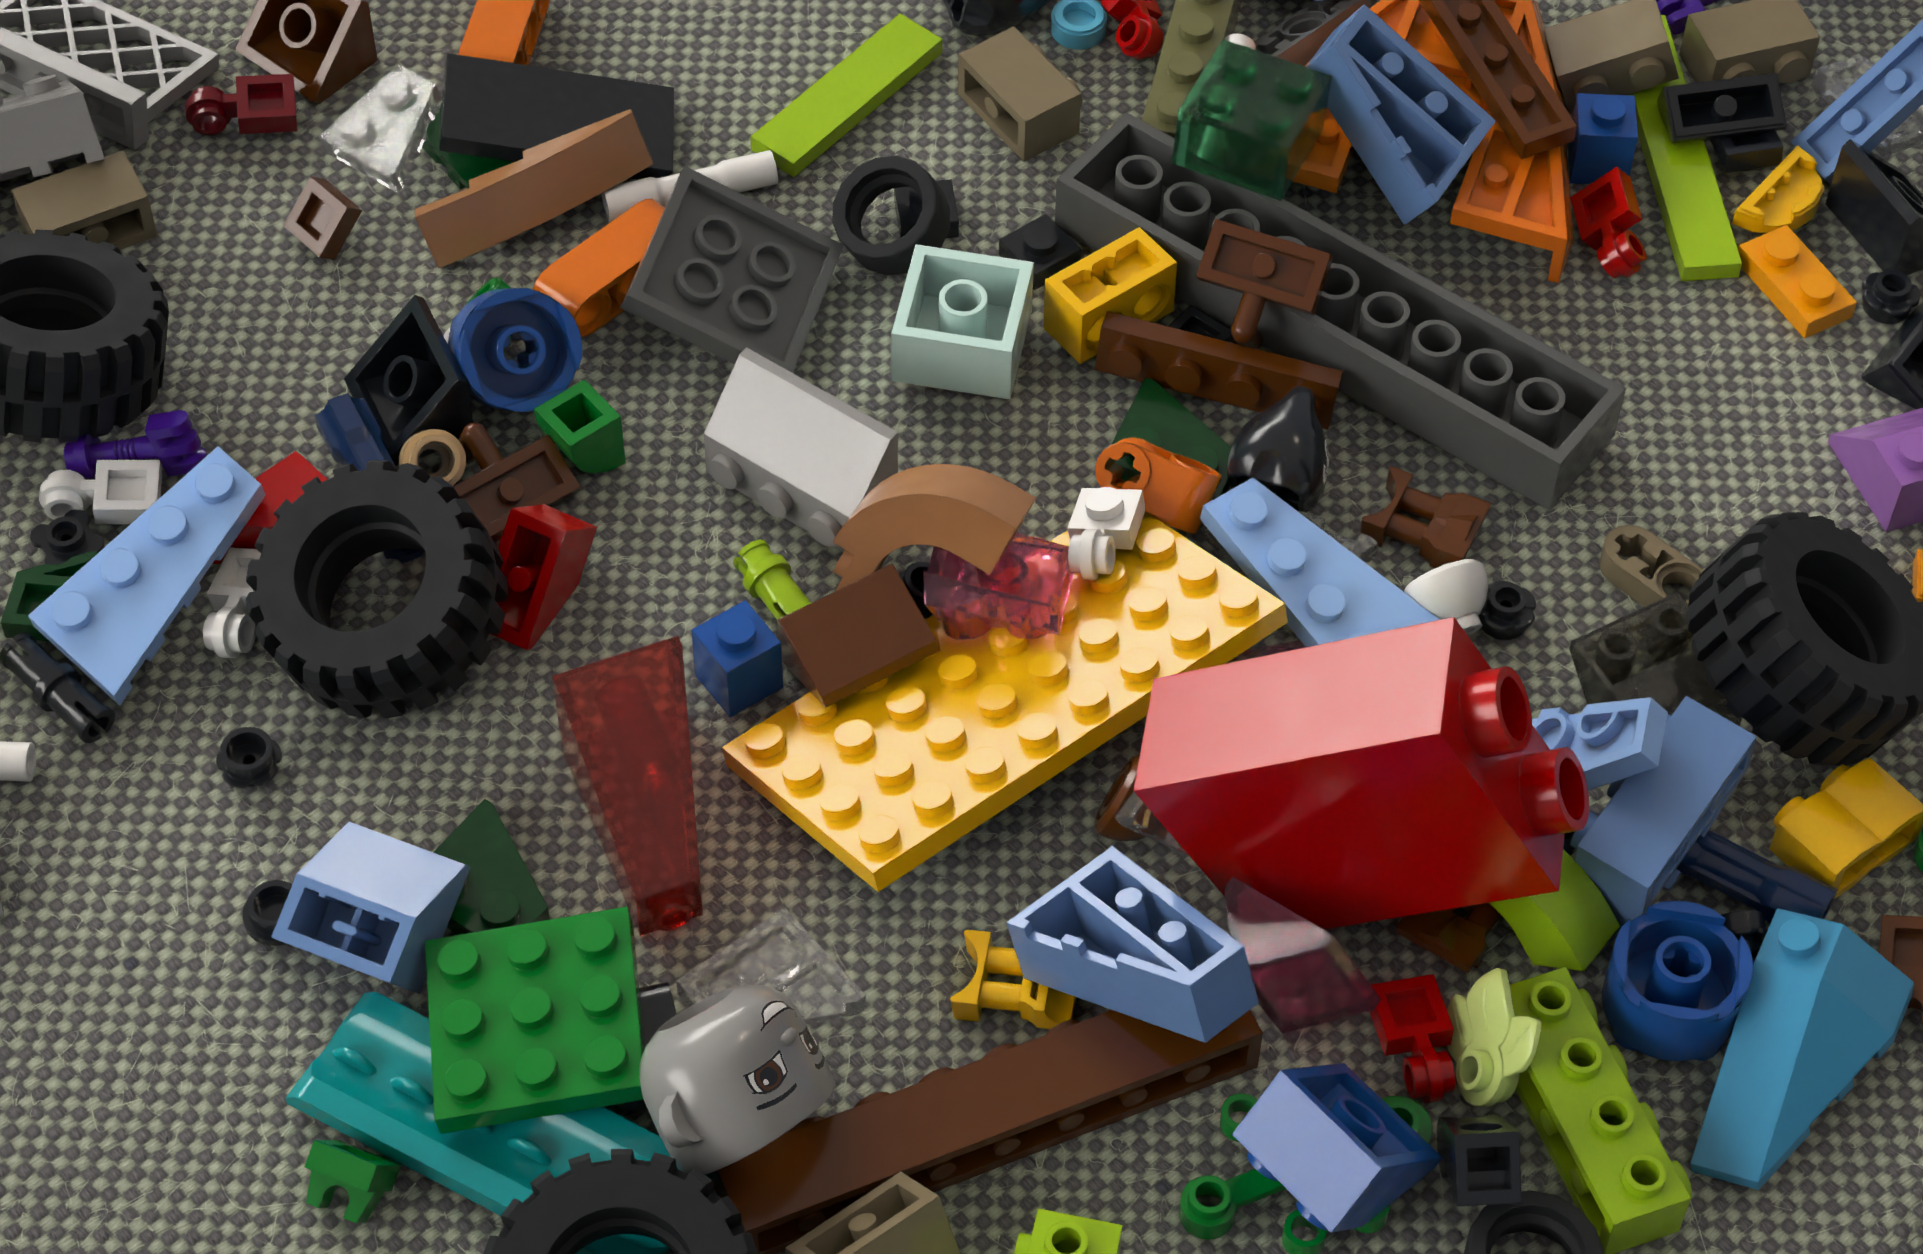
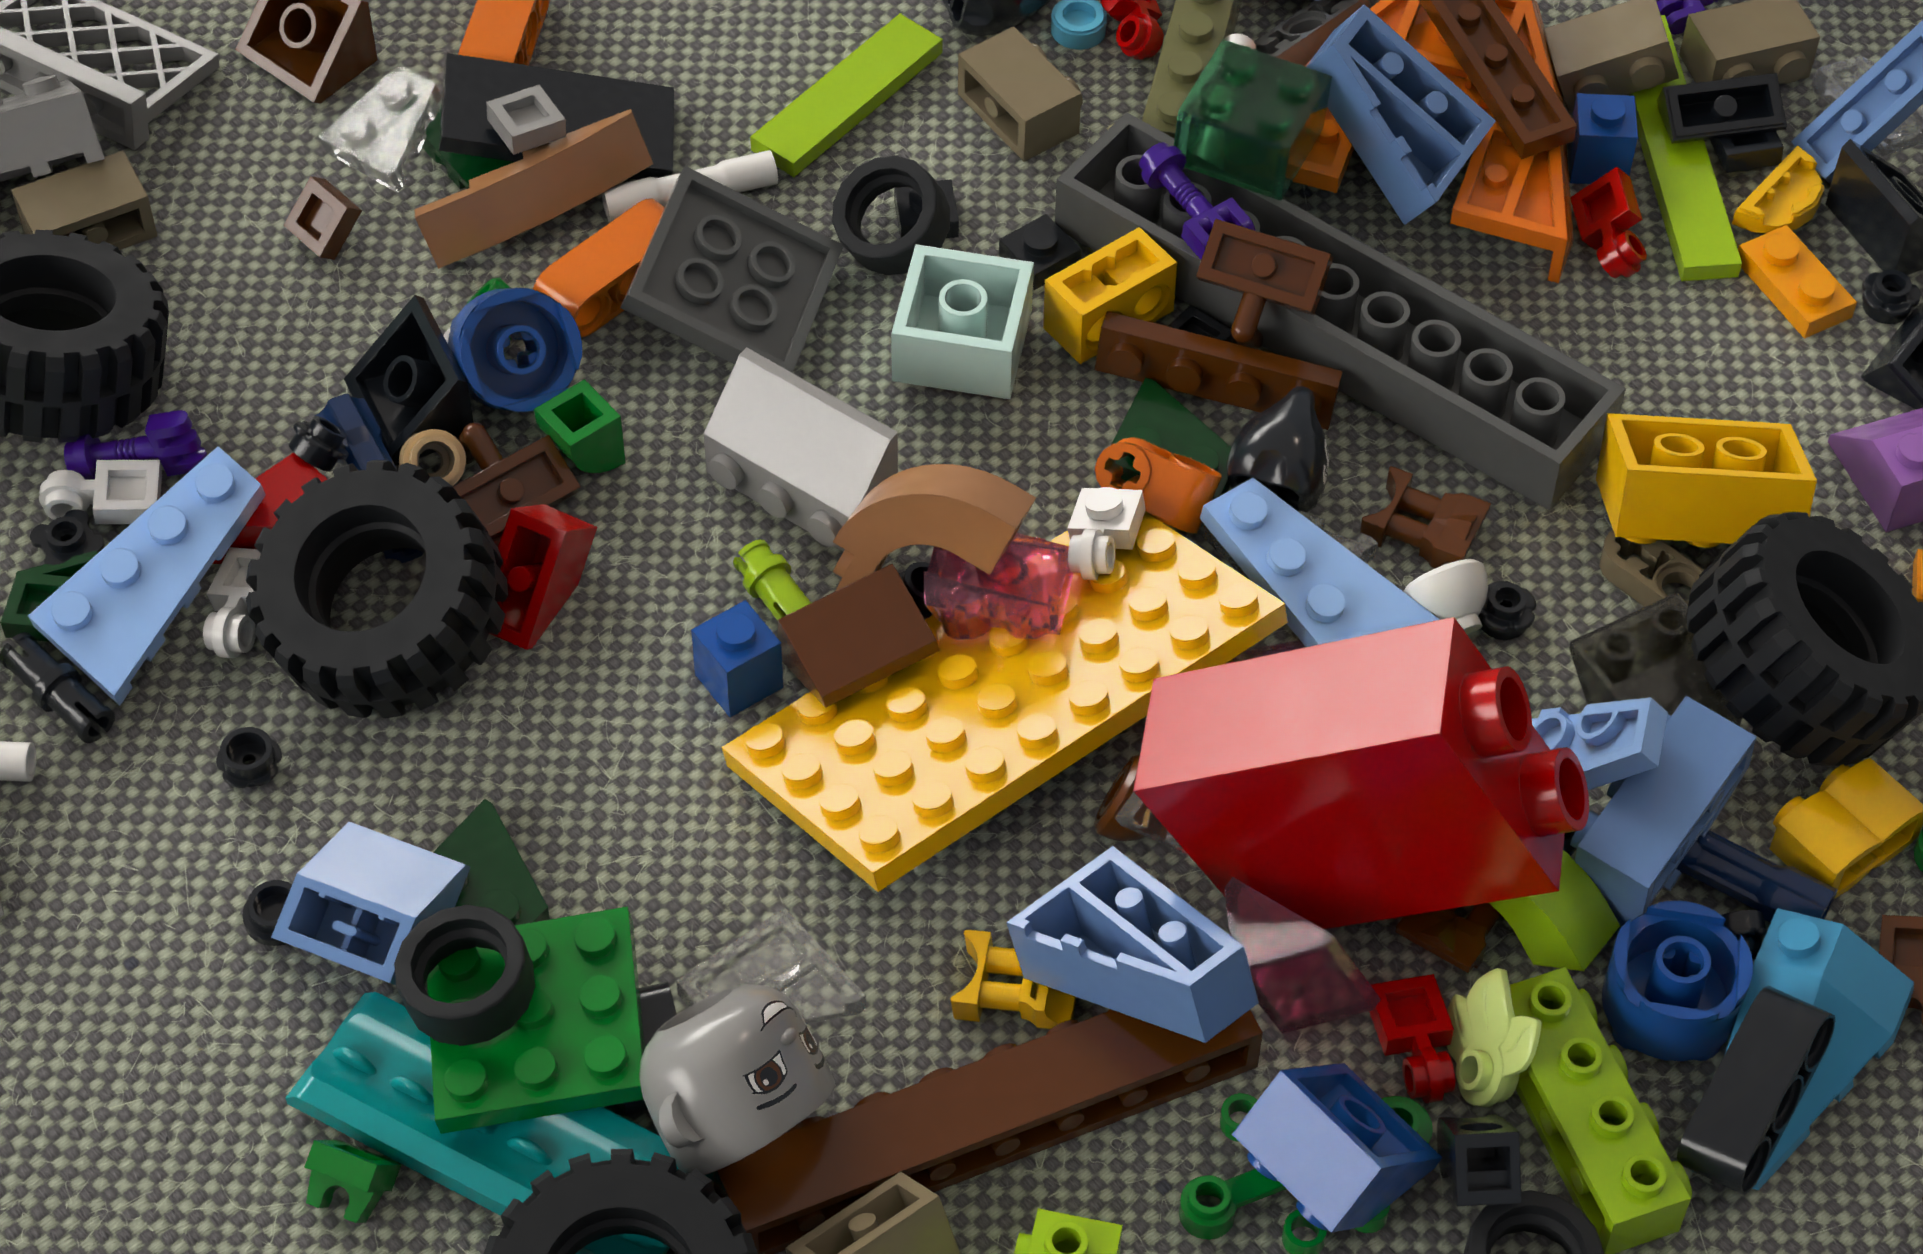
(259, 103): dark red plate -> none
(319, 443): none -> black plate
(454, 931): none -> black tyre
(526, 119): none -> light grey plate
(633, 767): clear red slope -> none
(1163, 168): none -> dark purple hinge
(1699, 477): none -> yellow brick
(1756, 1089): none -> black beam

